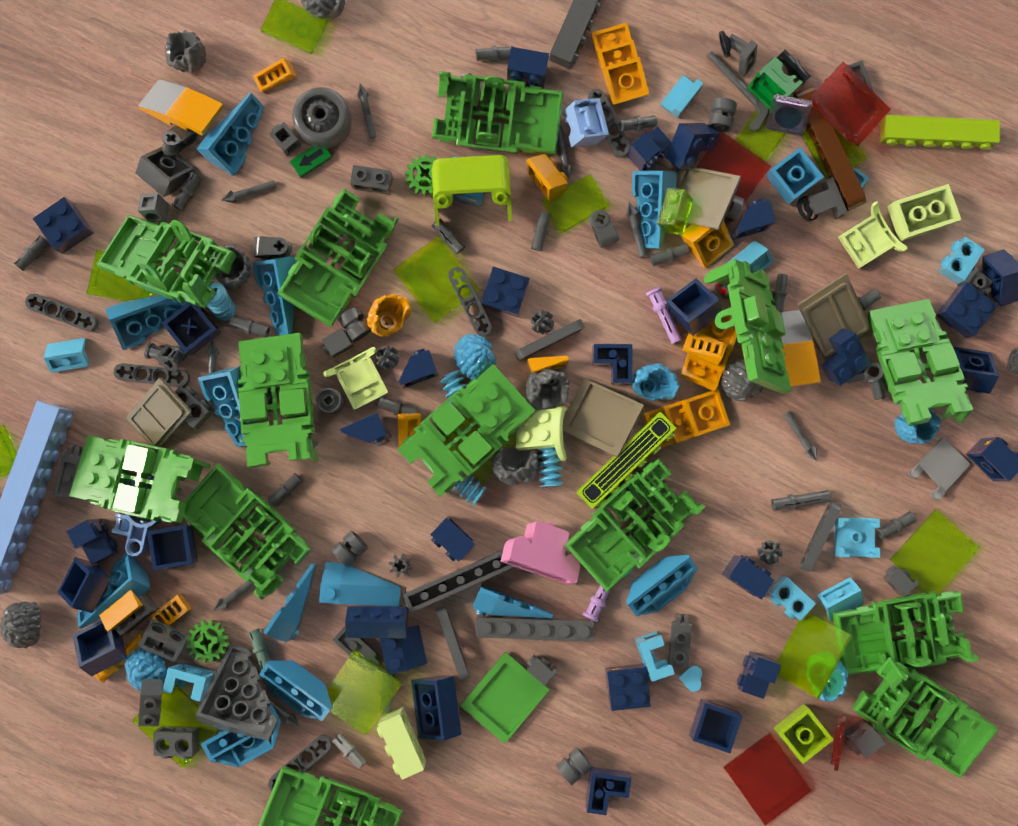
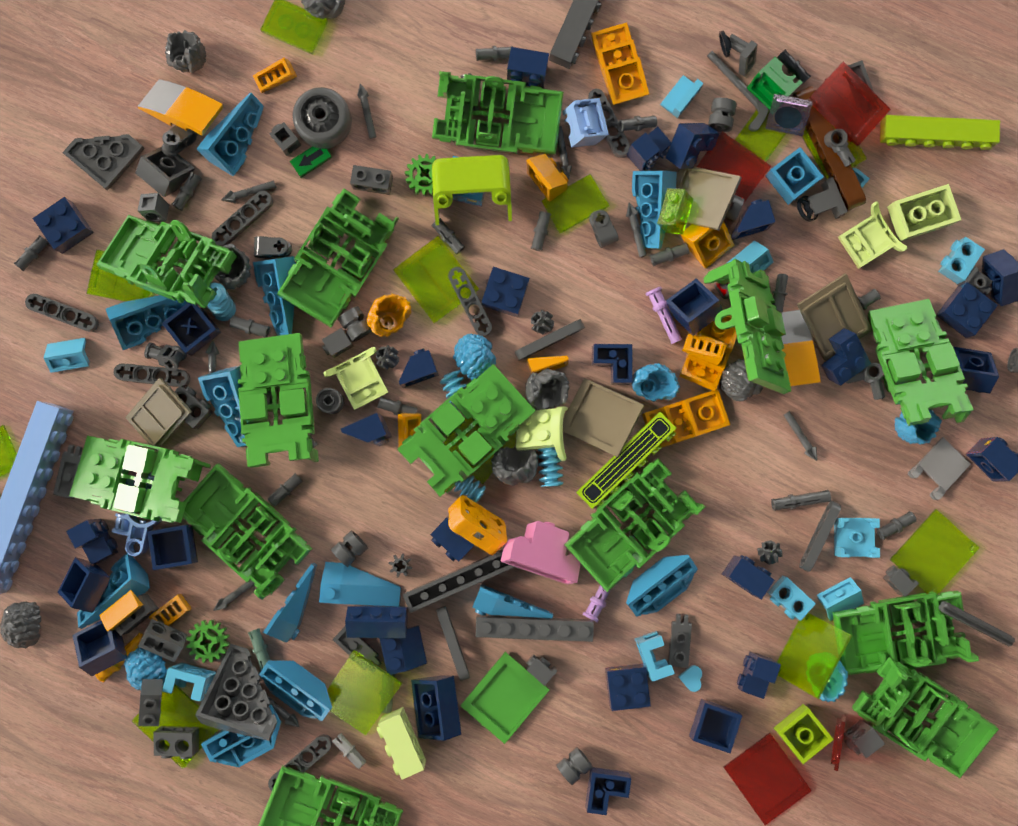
(104, 156): none -> dark grey plate
(240, 216): none -> dark grey beam
(477, 525): none -> light orange axle
(841, 147): none -> dark grey pin
(976, 623): none -> dark grey axle

